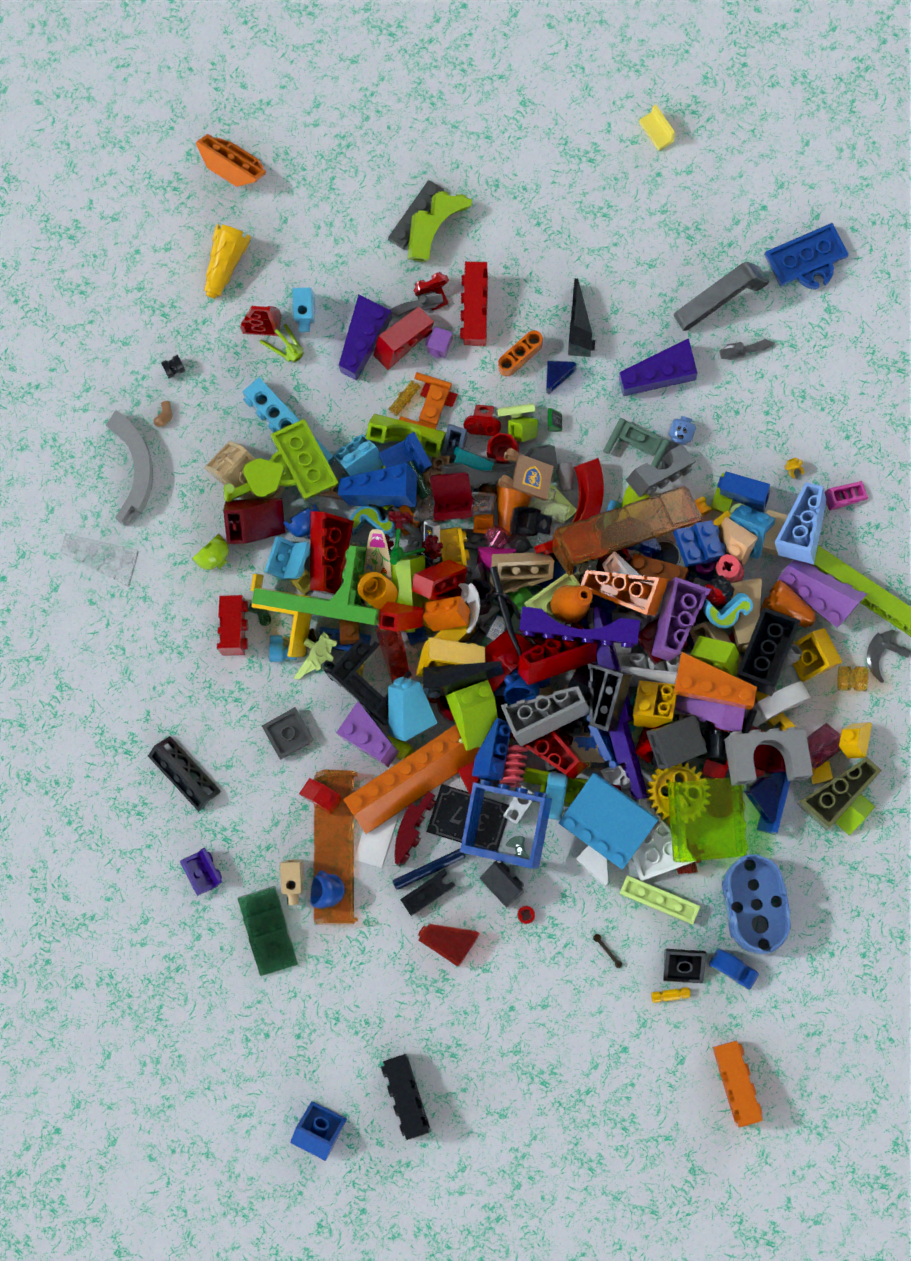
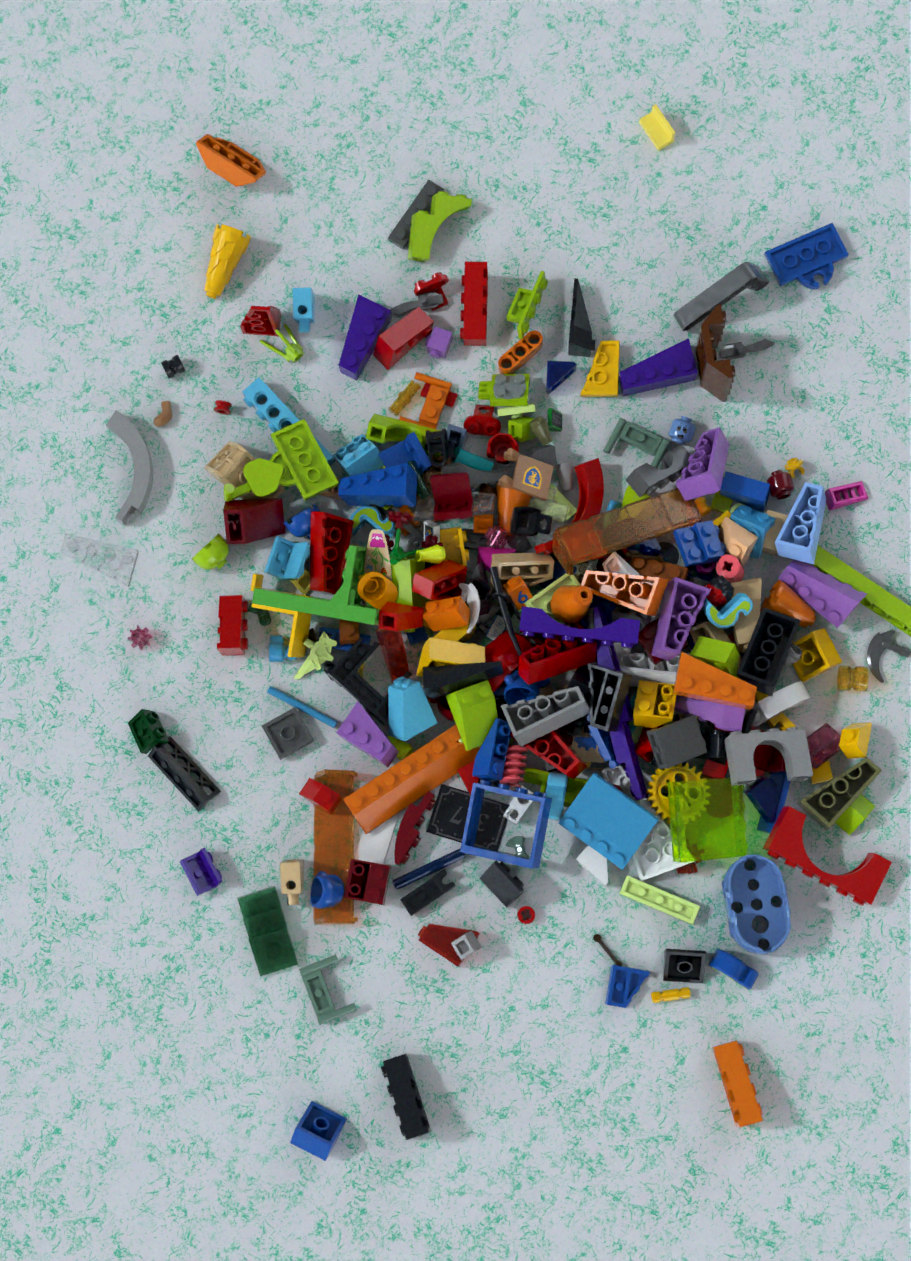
(144, 640): none -> clear pink gear
(147, 730): none -> dark green bracket
(222, 407): none -> red bush
(303, 707): none -> dark azure bar
(319, 992): none -> sand green plate
(367, 882): none -> dark red slope
(433, 554): none -> neon yellow cone
(437, 442): none -> black piece
(466, 945): none -> light grey slope
(505, 390): none -> piece
(518, 591): none -> orange brick
(525, 303): none -> lime bracket
(540, 428): none -> olive cone
(604, 373): none -> yellow wing
(623, 984): none -> blue wing
(660, 558): none -> dark brown hinge
(705, 466): none -> medium lavender wedge
(714, 375): none -> reddish brown slope
(780, 484): none -> dark red head
(787, 843): none -> red arch

